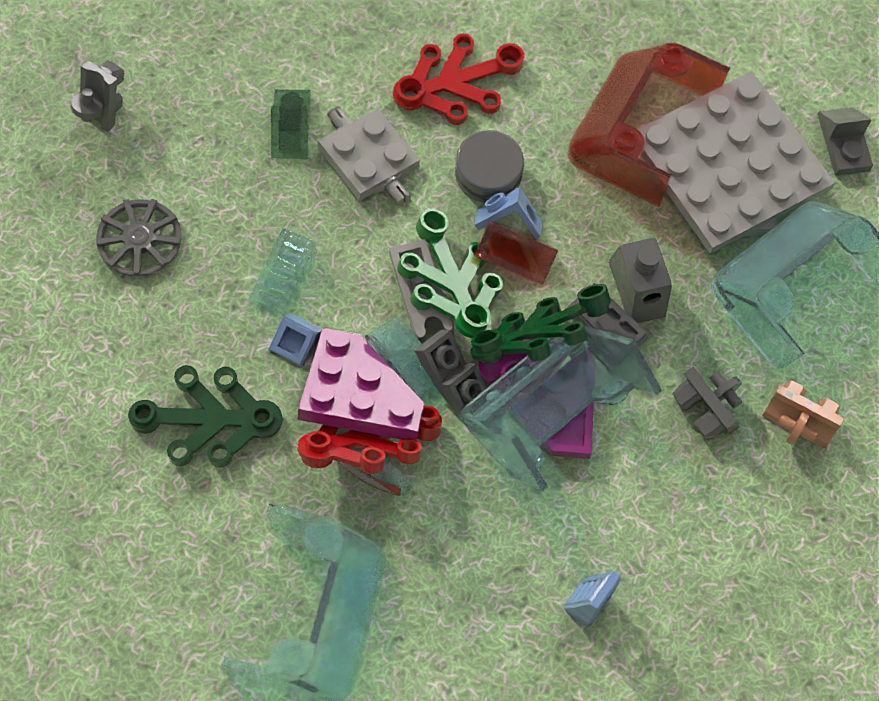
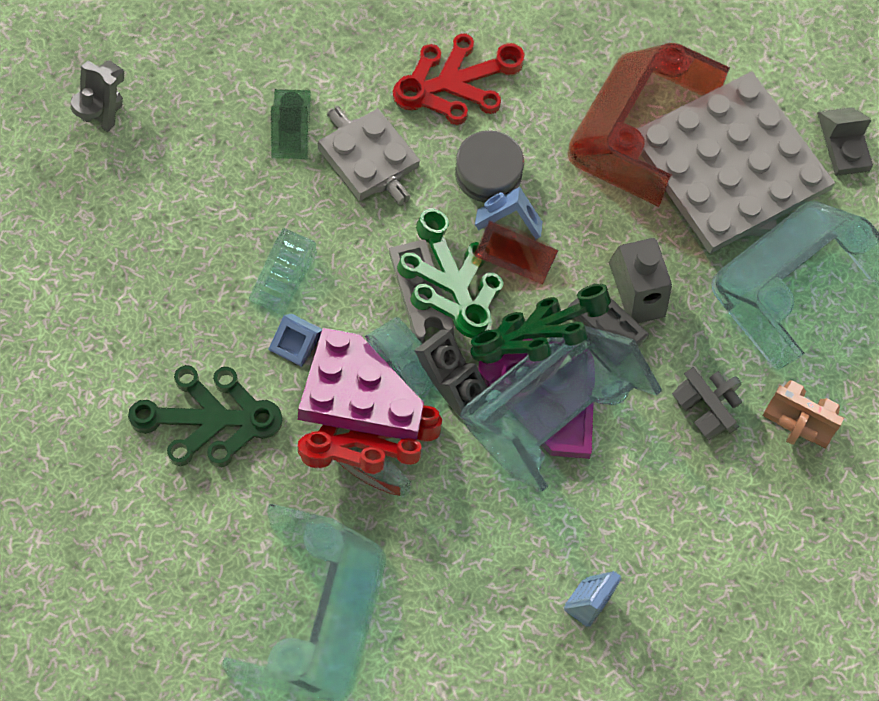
(138, 236): dark grey wheel -> none

